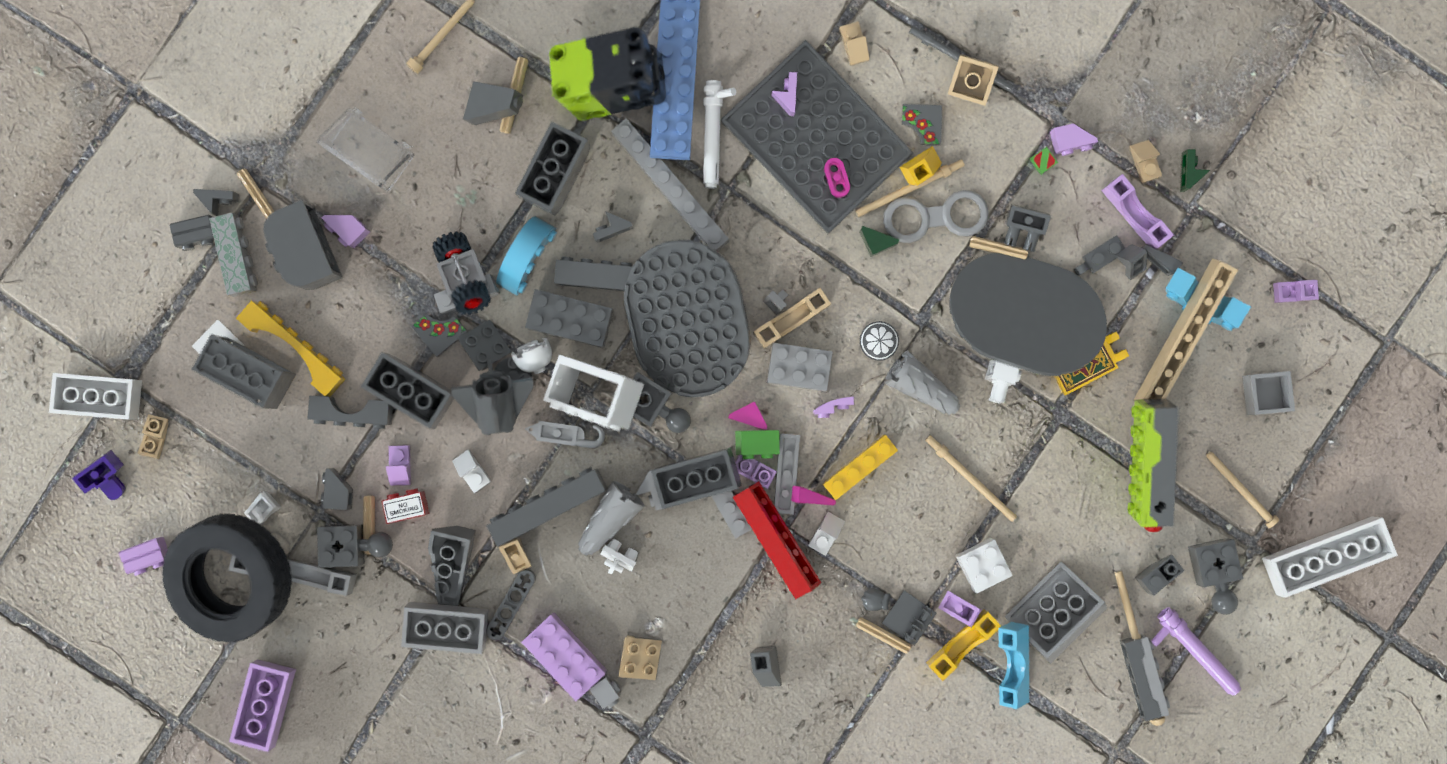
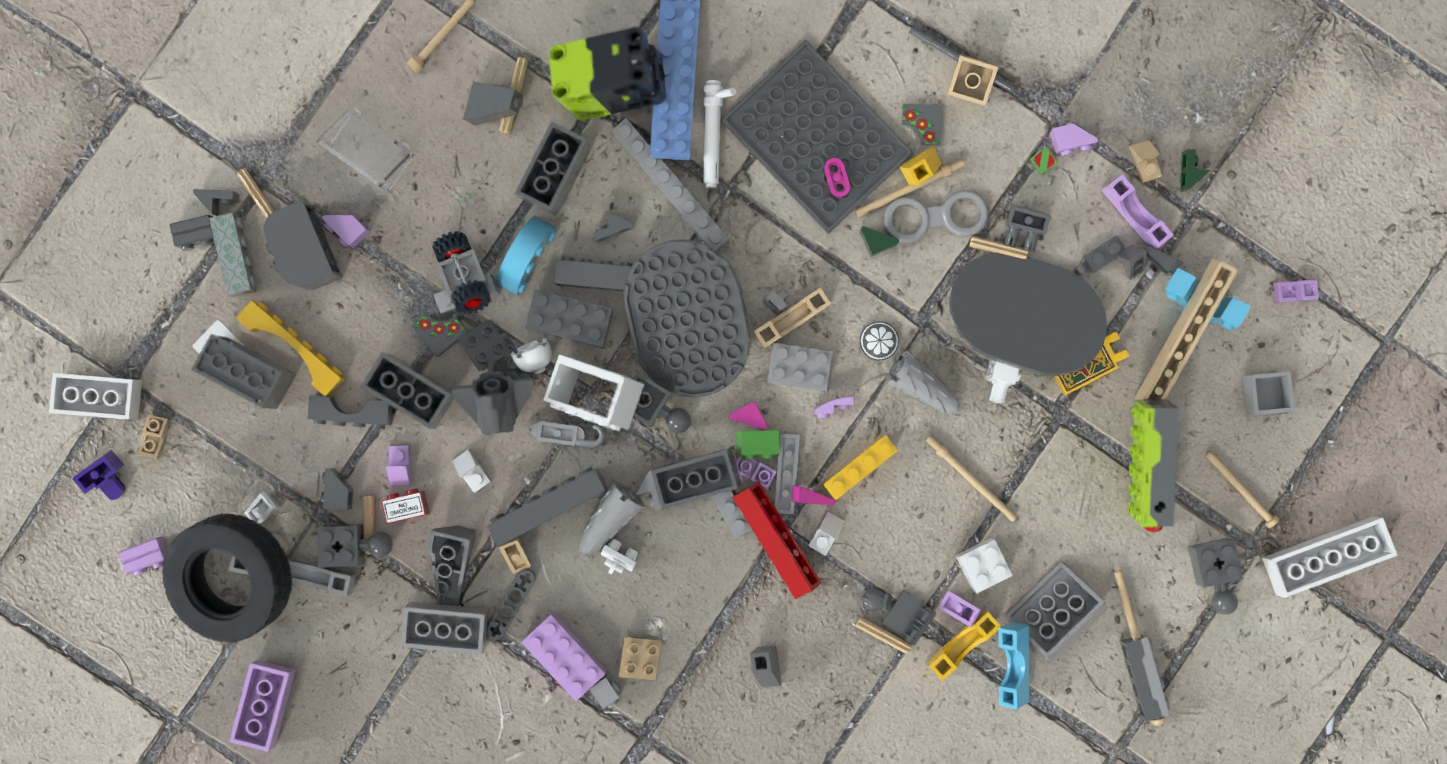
(787, 99): lavender slope -> none
(854, 43): tan slope -> none
(1159, 574): dark grey slope -> none
(1178, 628): lavender cylinder -> none

